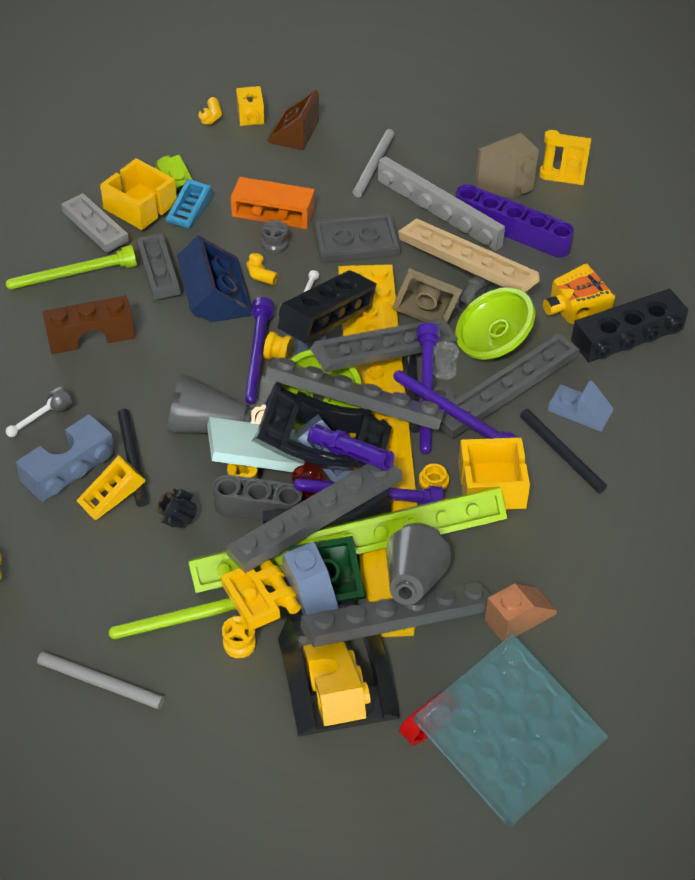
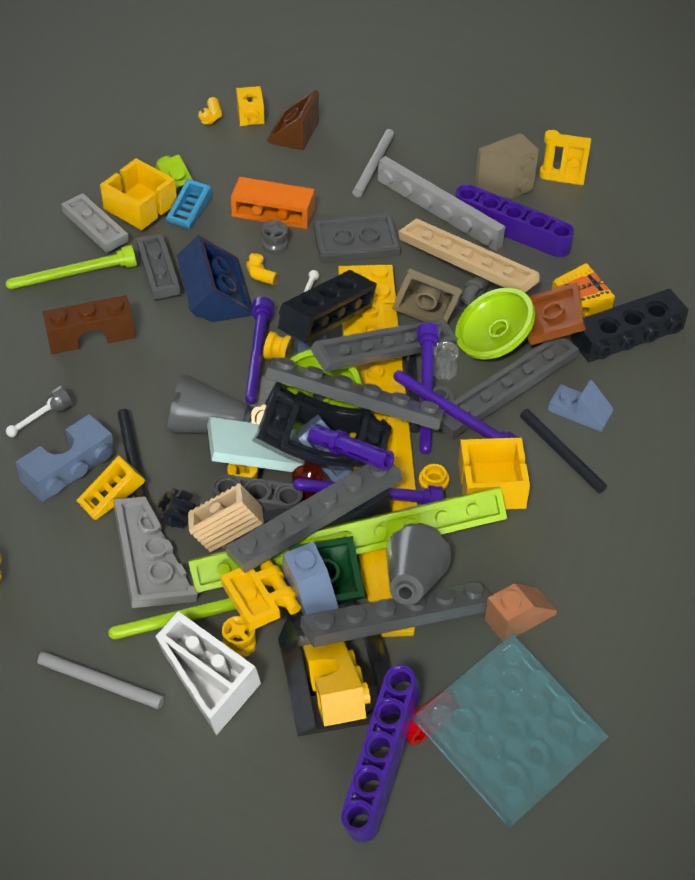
(148, 558): none -> light grey wing
(208, 669): none -> white wedge
(225, 518): none -> tan brick
(384, 768): none -> dark purple beam
(557, 314): none -> dark orange plate

